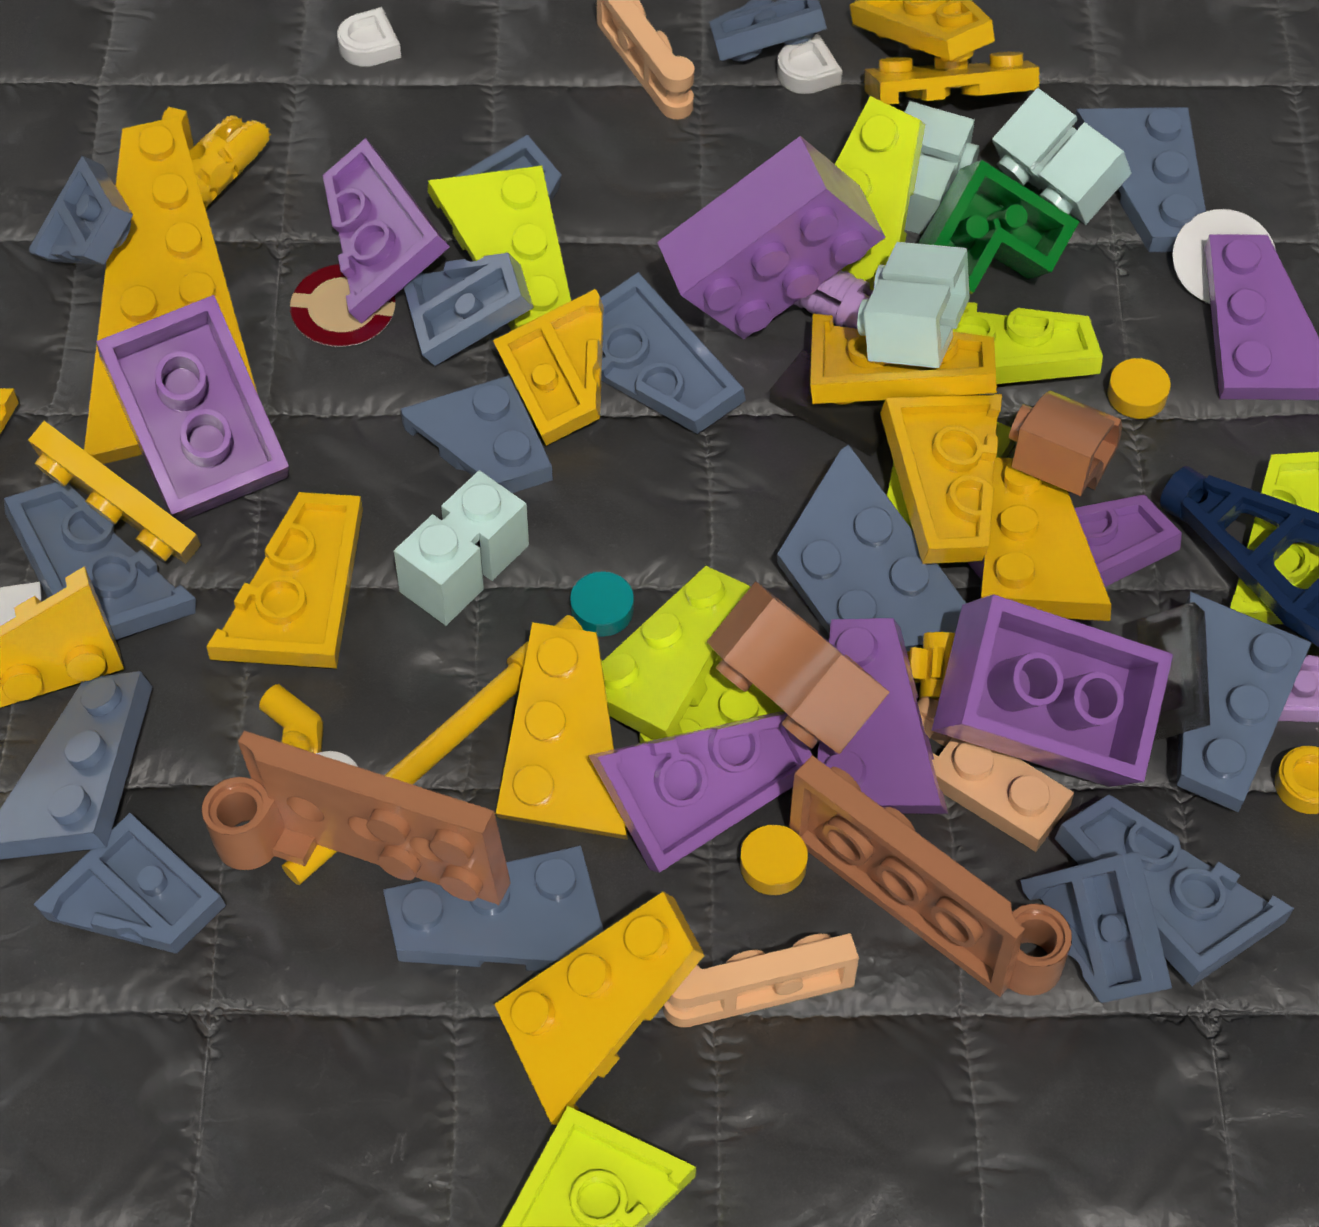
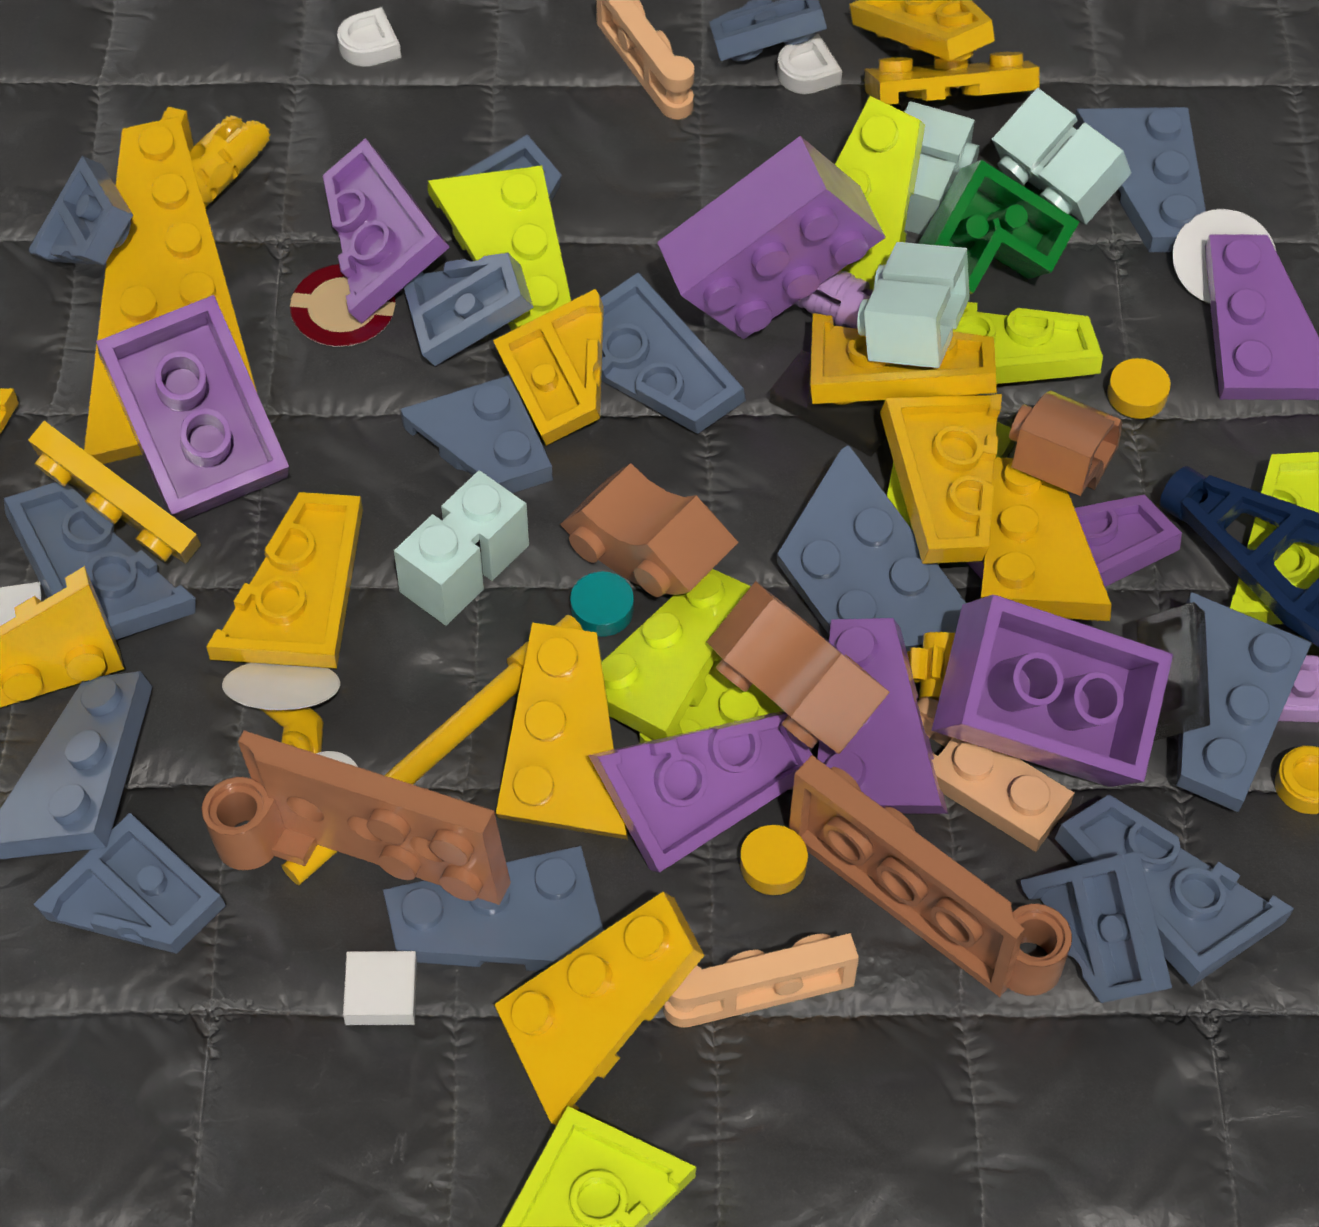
(280, 686): none -> white sticker
(380, 988): none -> white tile
(648, 533): none -> nougat brick

